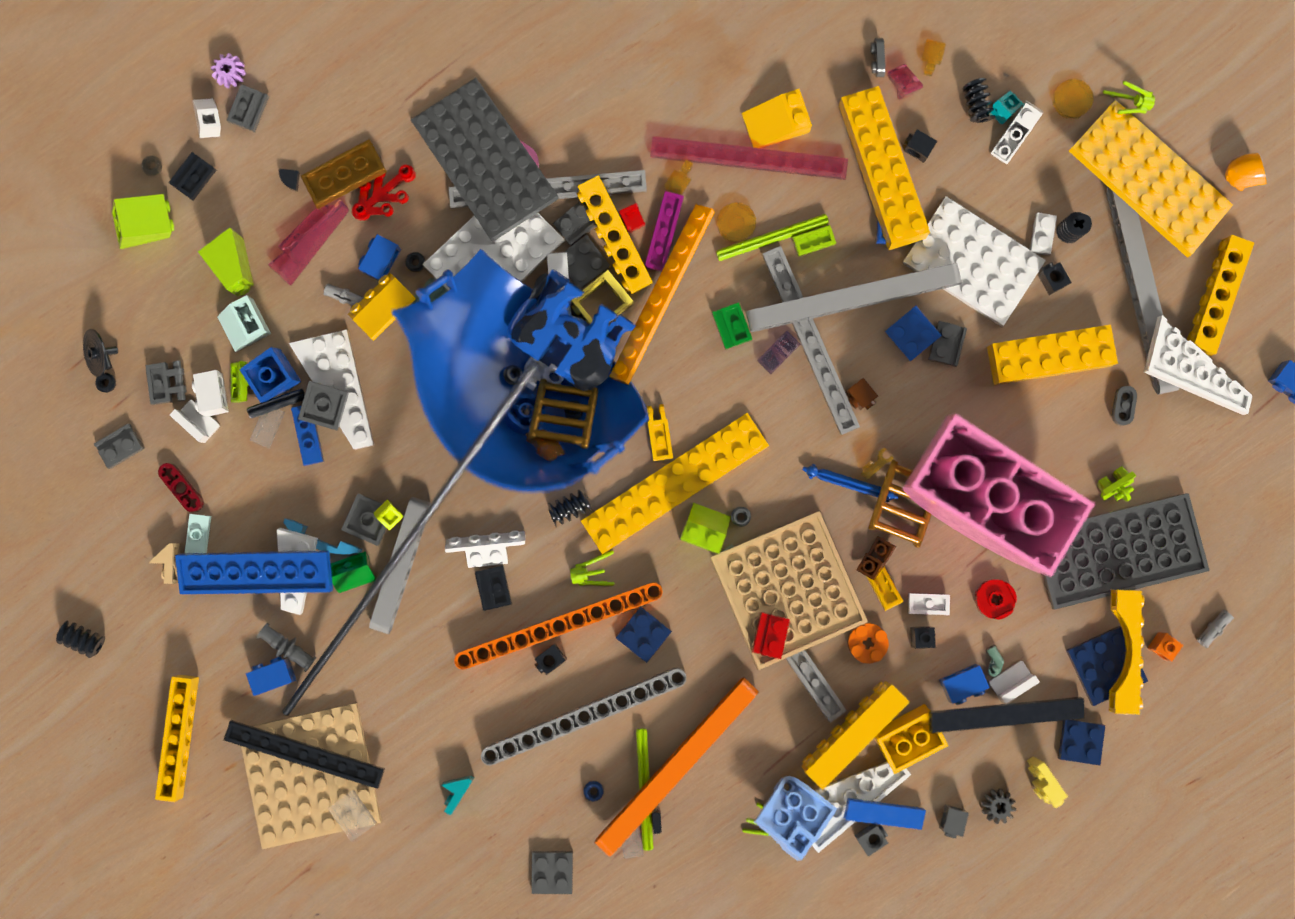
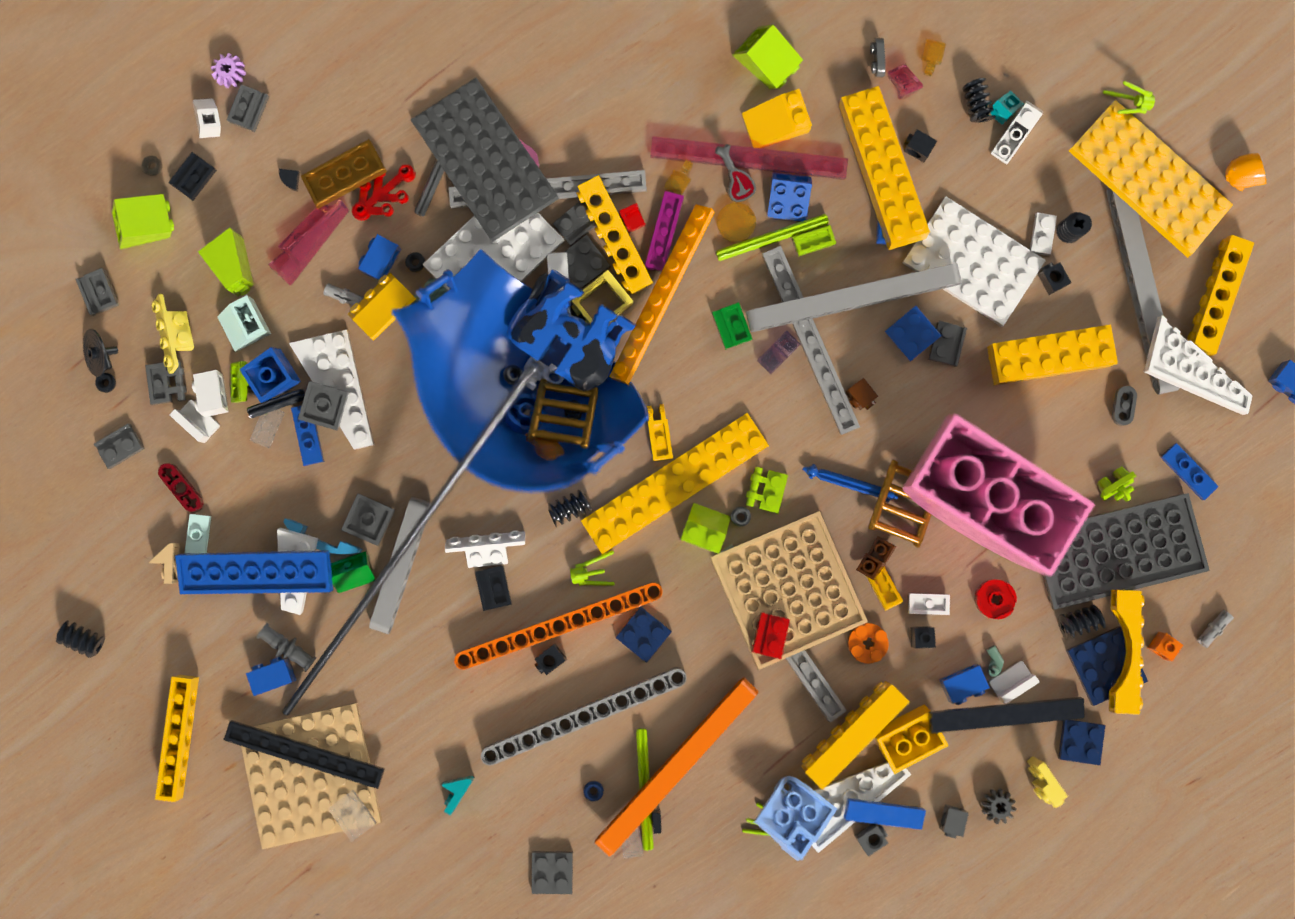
(97, 292): none -> dark grey plate
(174, 332): none -> light yellow bracket
(388, 514): neon yellow slope -> none
(429, 190): none -> dark grey axle
(741, 184): none -> dark grey piece
(768, 56): none -> lime slope
(772, 492): none -> lime plate
(789, 196): none -> bracket
(872, 467): clear yellow plate -> none
(1073, 98): clear yellow tile -> none
(1081, 620): none -> black piece
(1189, 471): none -> blue plate

